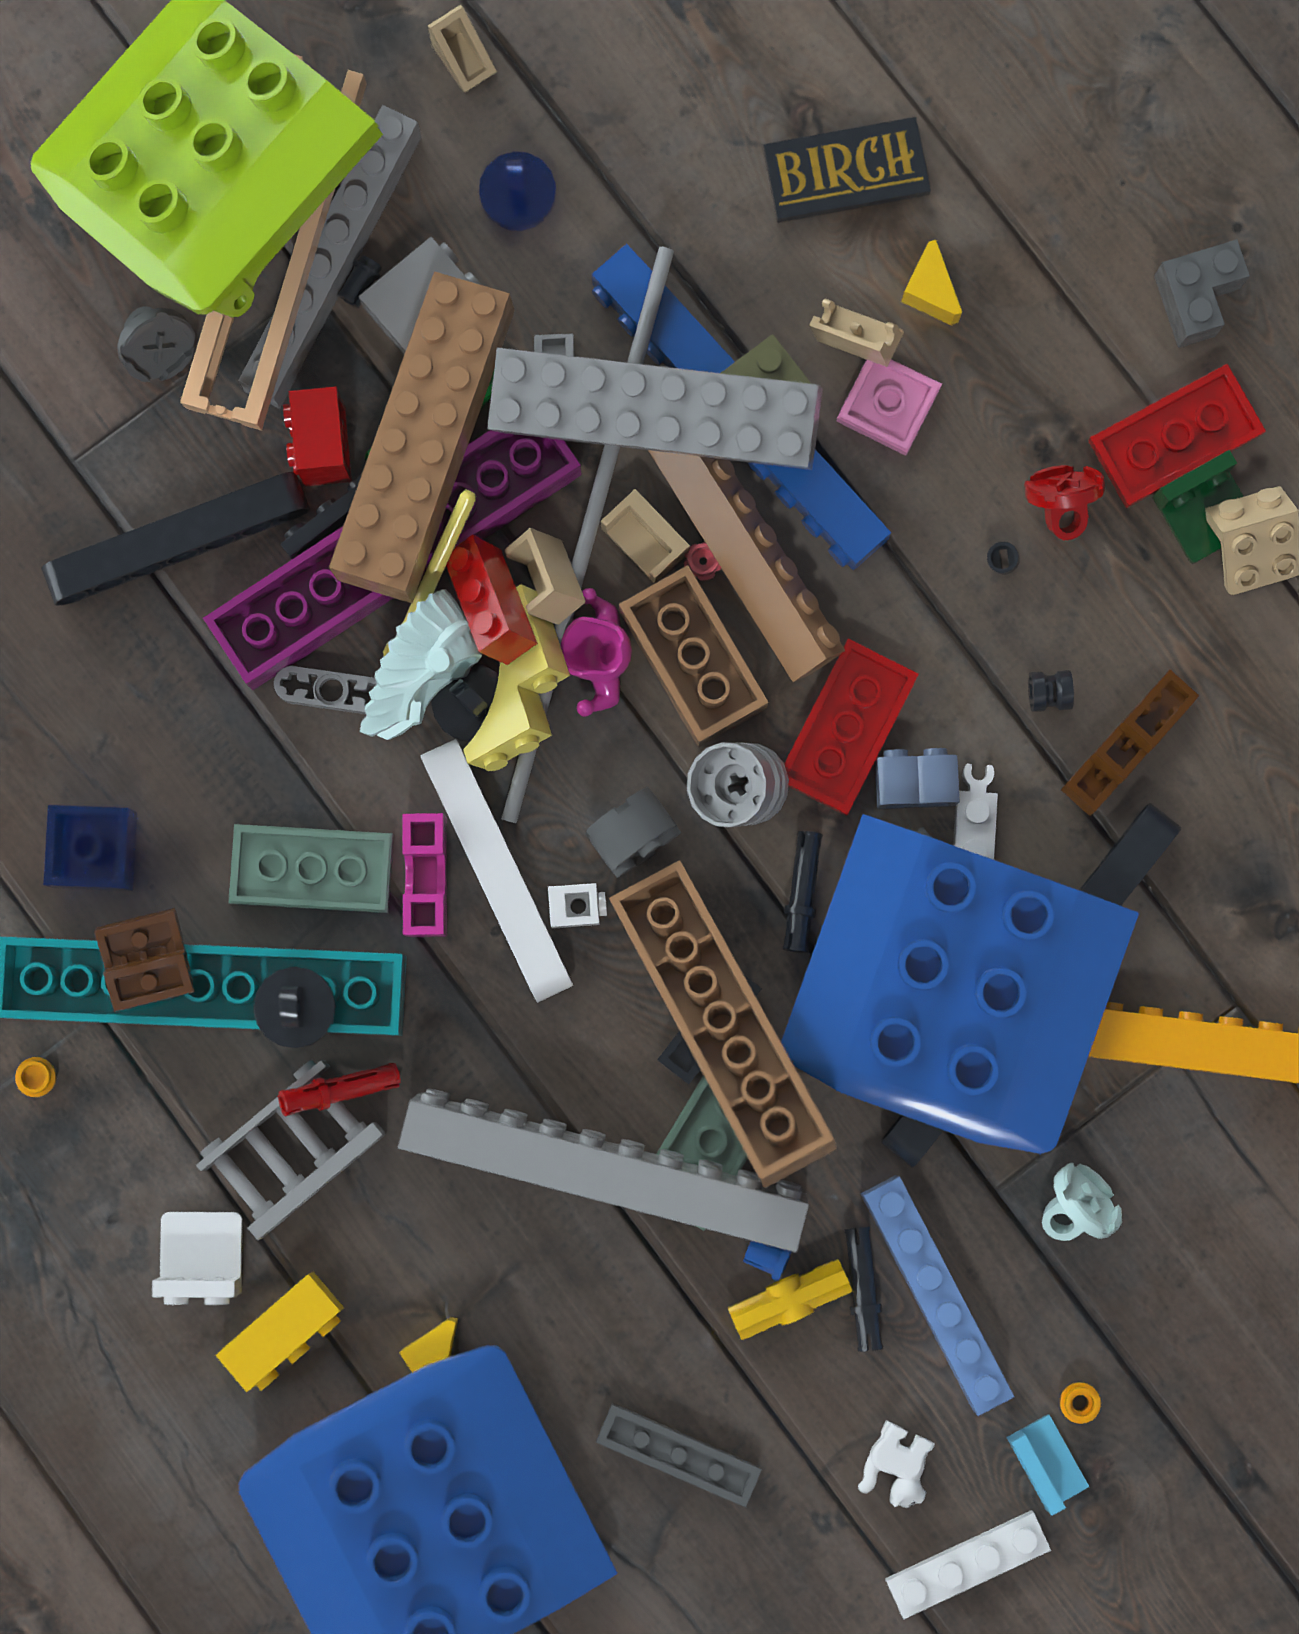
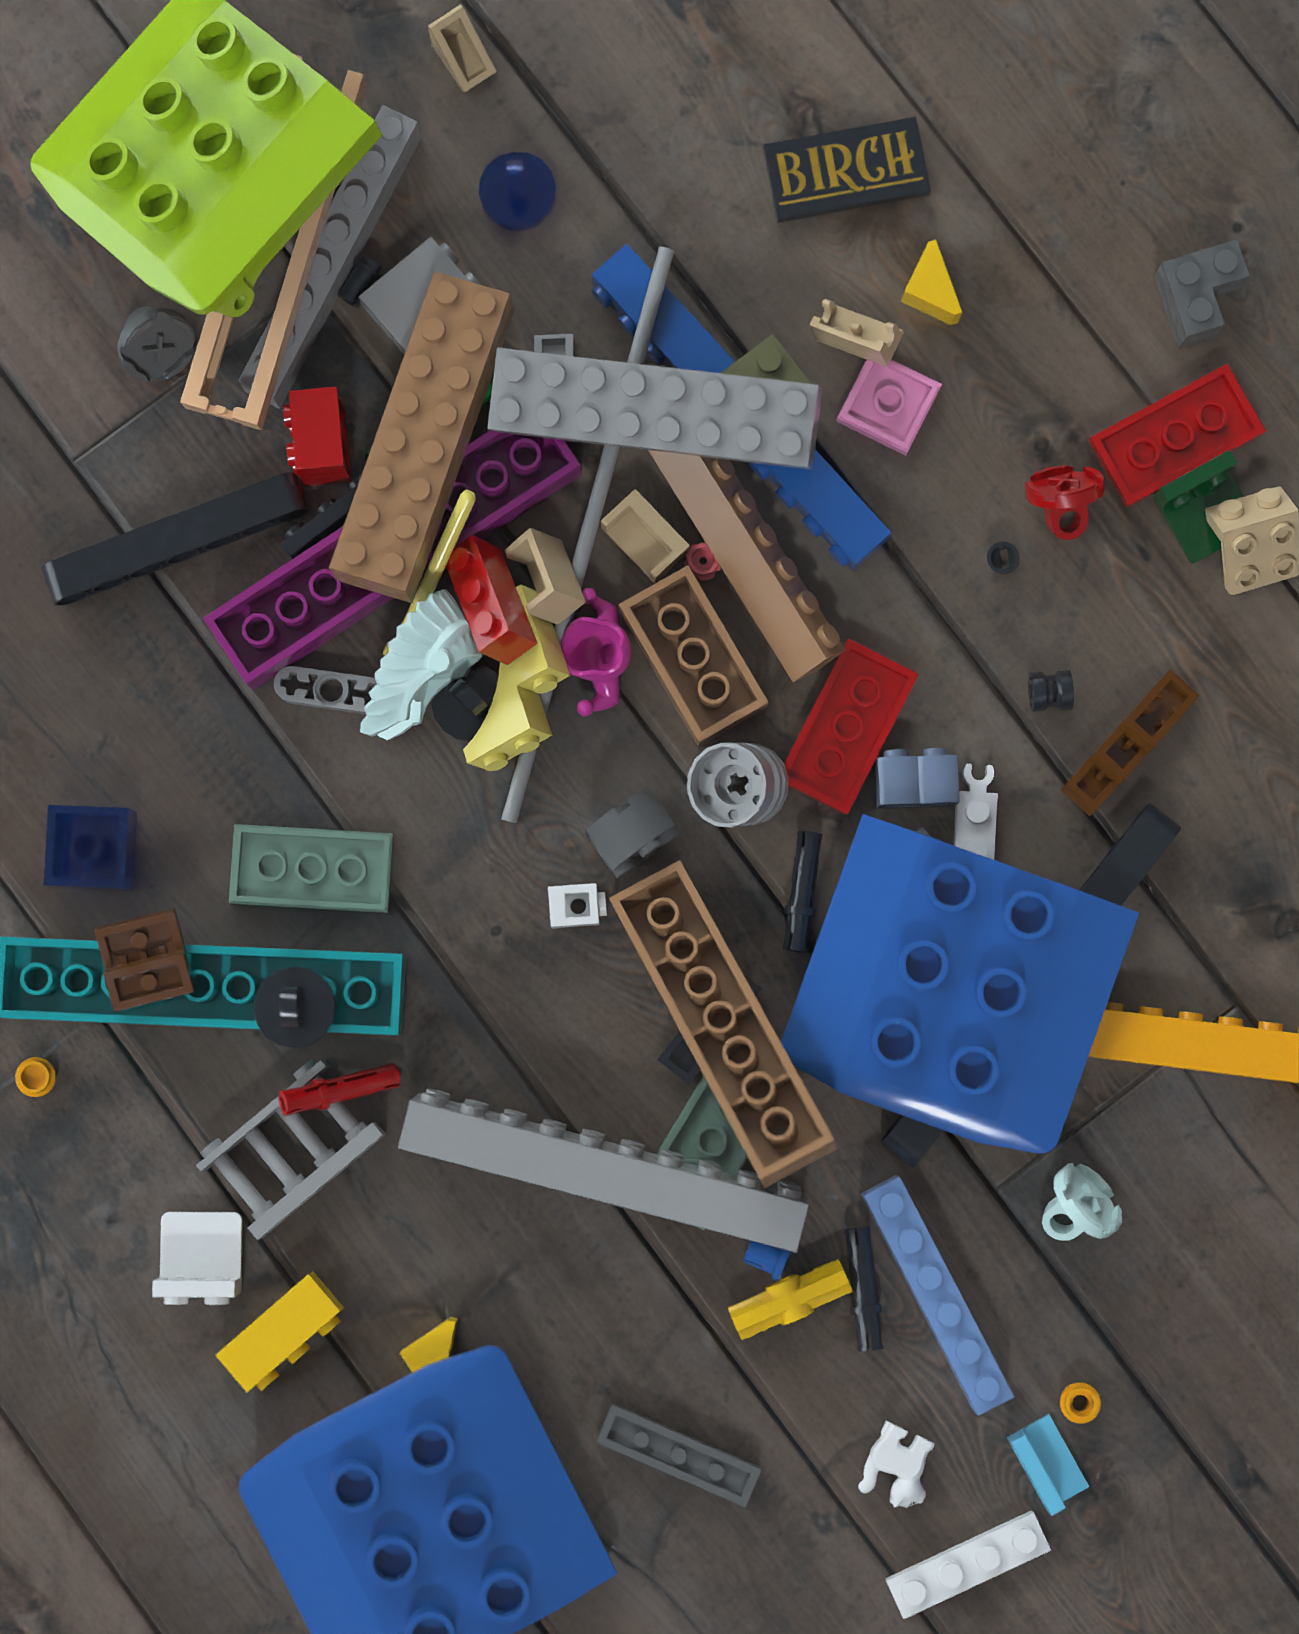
(425, 875): dark pink arch -> none
(496, 870): white beam -> none

